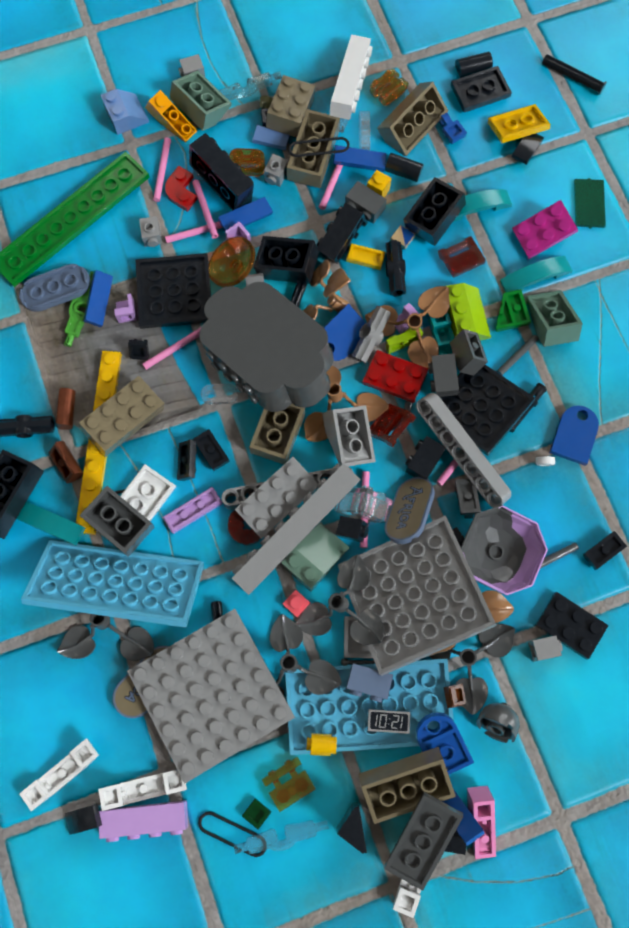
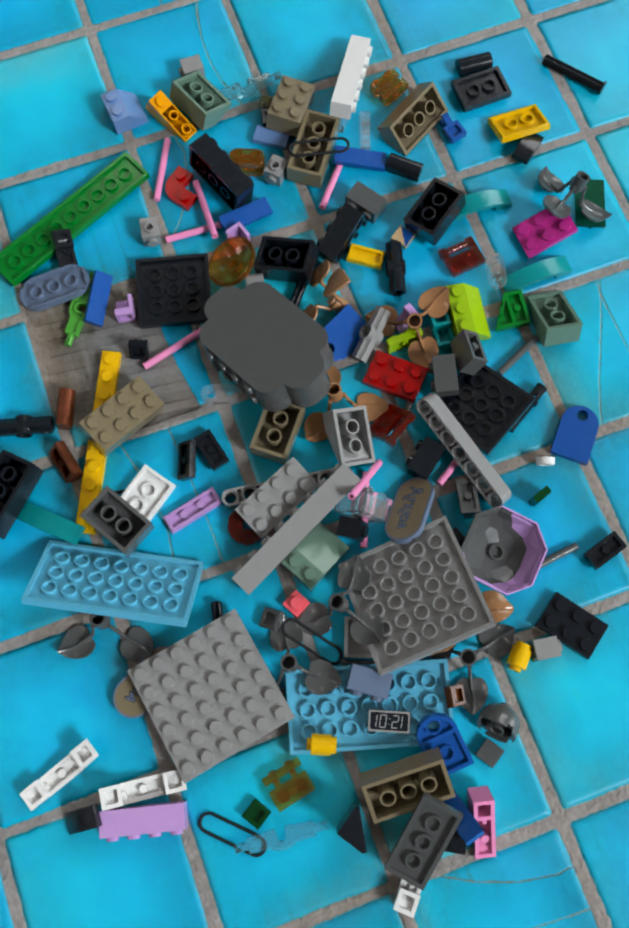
(64, 247): none -> black slope
(271, 619): none -> dark grey tile
(315, 633): none -> black piece
(365, 479): none -> bright pink piece
(380, 183): yellow brick -> none
(489, 752): none -> dark grey tile
(496, 269): none -> clear plate
(519, 656): none -> yellow brick
(540, 496): none -> dark green tile
(577, 184): none -> dark grey plant

